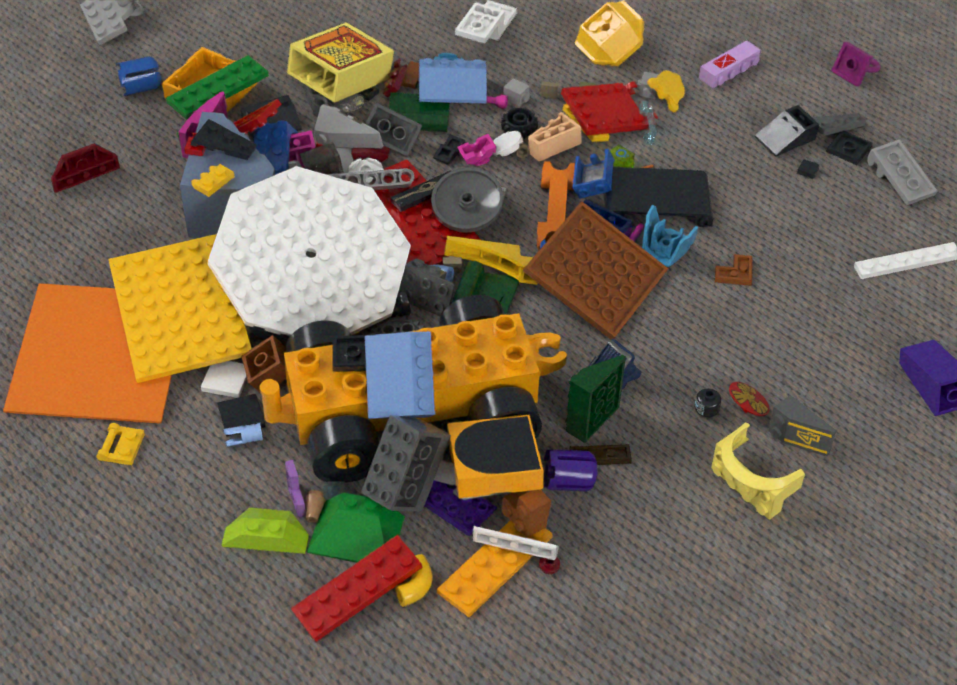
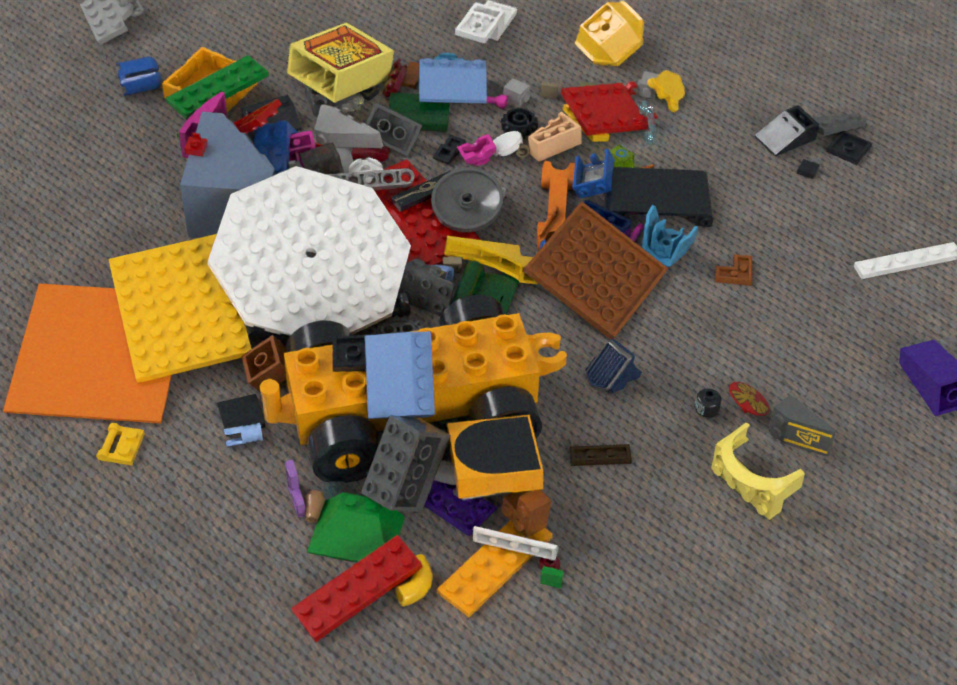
(83, 166): dark red wedge -> none
(213, 180): yellow plate -> none
(220, 138): black wing -> none
(225, 379): white tile -> none
(266, 531): lime wedge -> none
(551, 215): none -> orange piece
(552, 577): none -> green tile
(569, 470): dark purple cylinder -> none
(594, 397): dark green slope -> none
(729, 64): lavender brick -> none
(854, 63): magenta tile -> none
(902, 172): light grey hinge -> none

